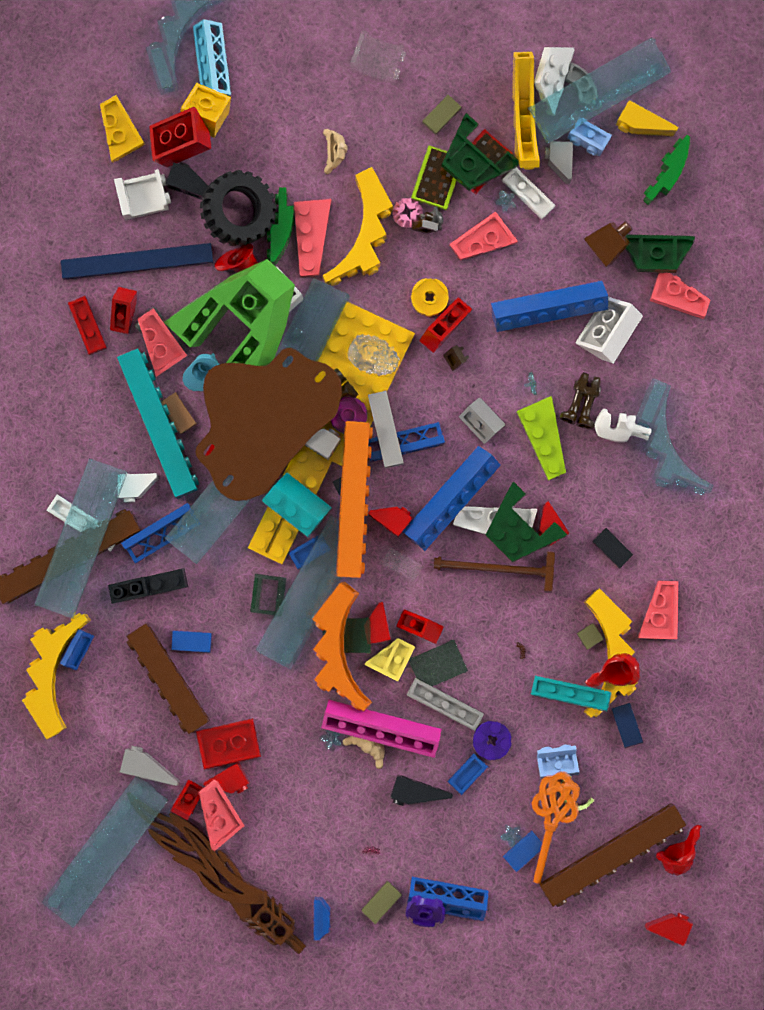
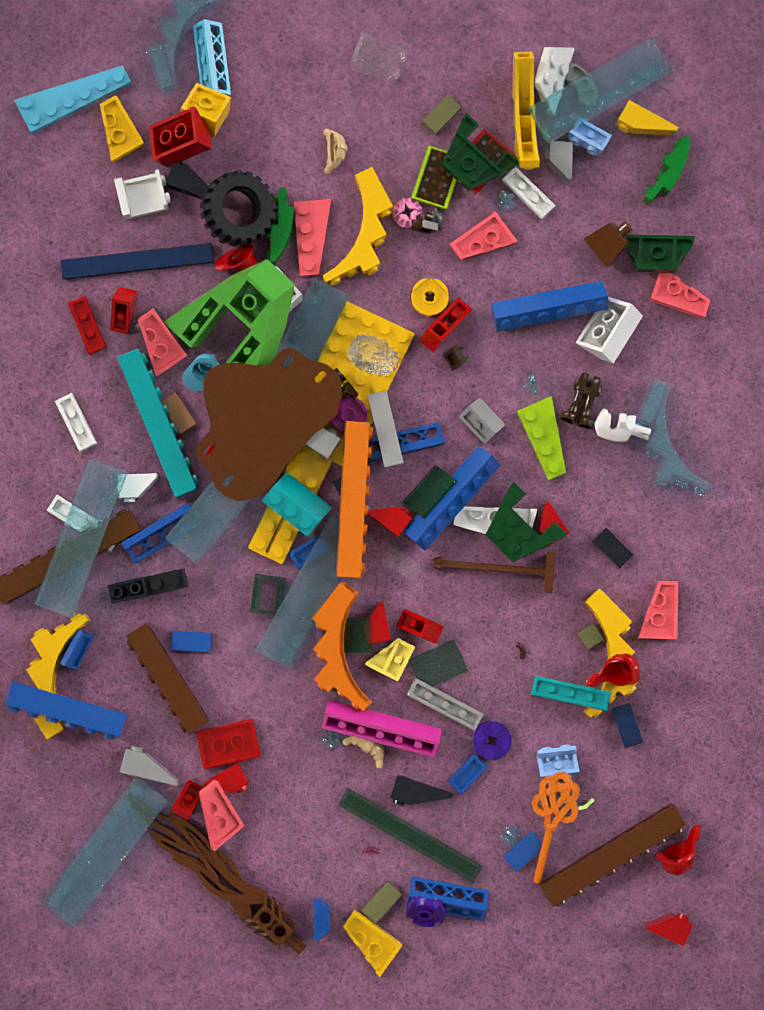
(63, 100): none -> medium azure wing
(64, 709): none -> blue brick
(76, 422): none -> white tile
(372, 940): none -> yellow wing
(410, 835): none -> clear green tile
(430, 491): none -> clear green piece

